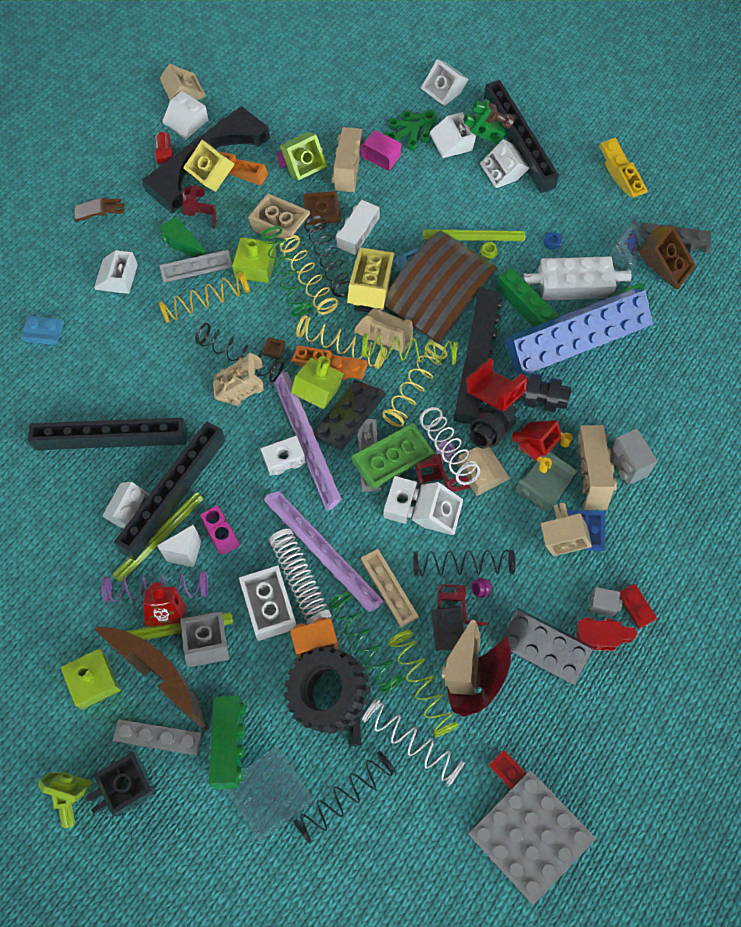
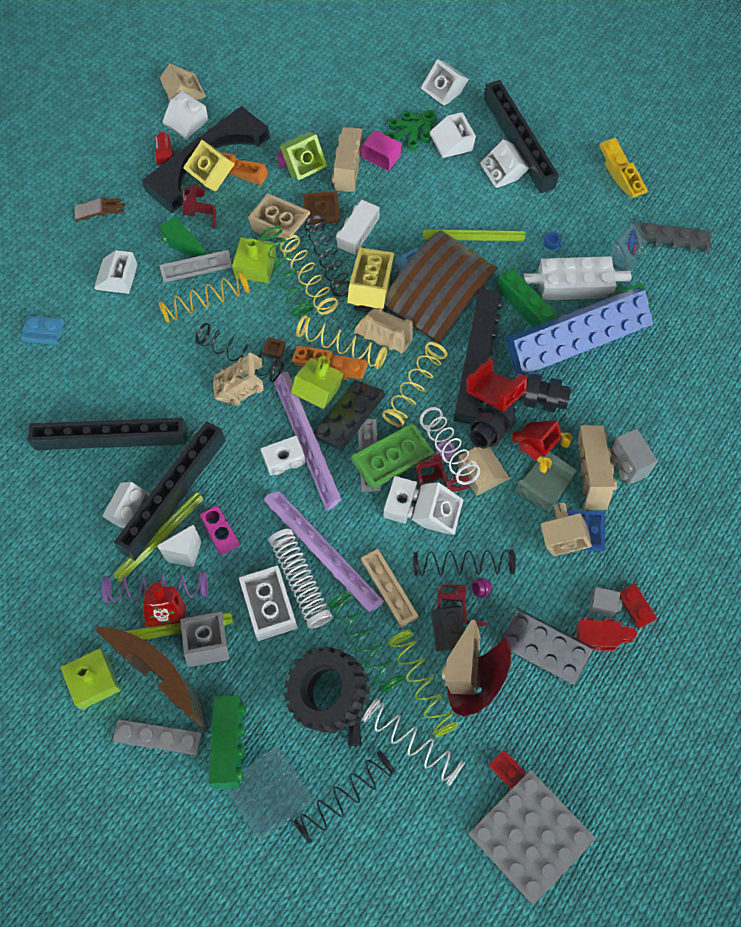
(64, 791): lime piece -> none
(111, 781): black hinge -> none
(313, 636): orange brick -> none
(365, 343): lime piece -> none
(483, 122): green hips -> none
(488, 250): lime plate -> none
(667, 255): reddish brown slope -> none

